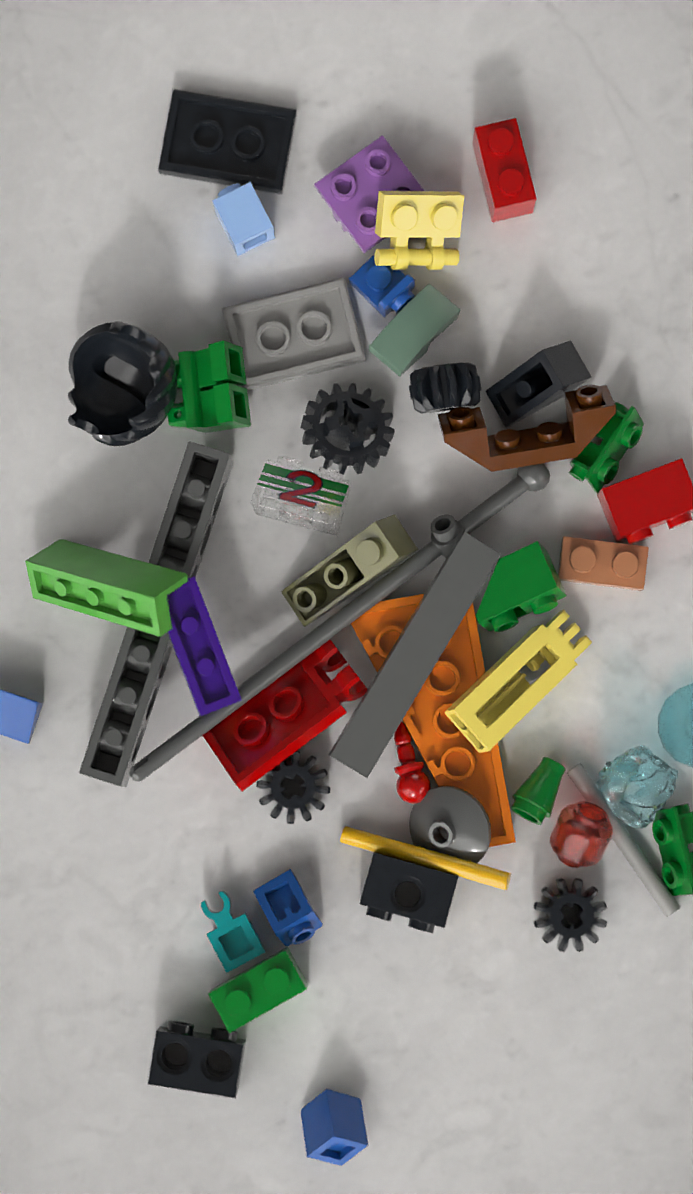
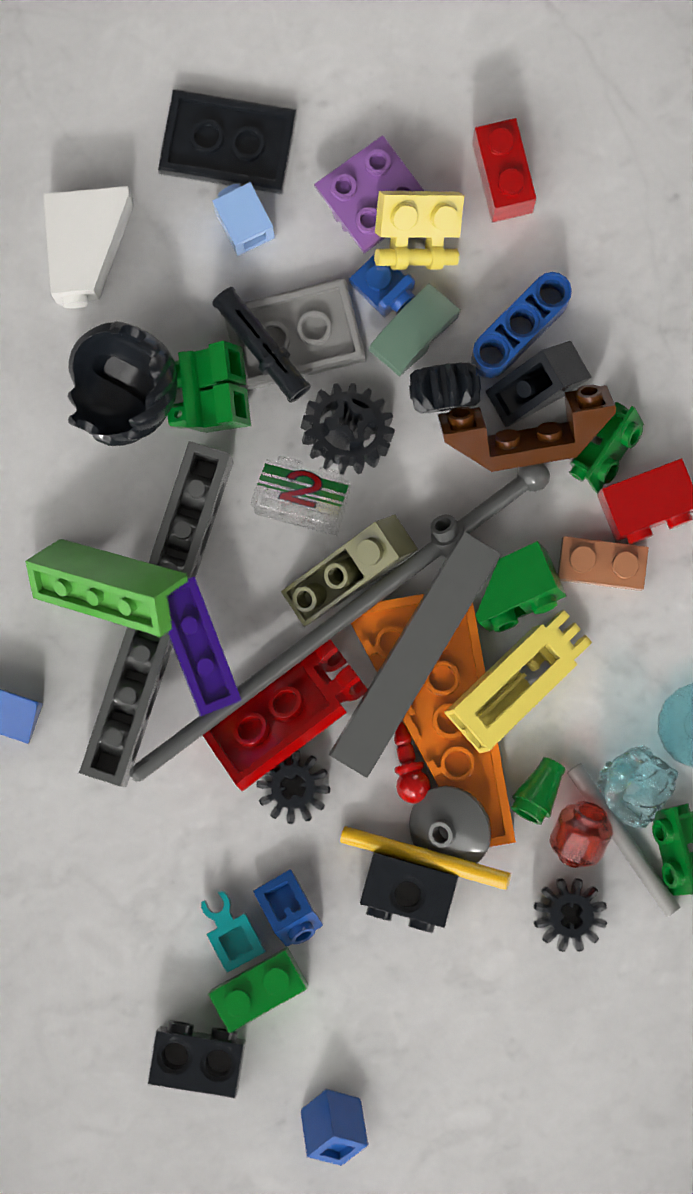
(83, 240): none -> white slope
(271, 357): none -> black pin
(528, 306): none -> blue beam

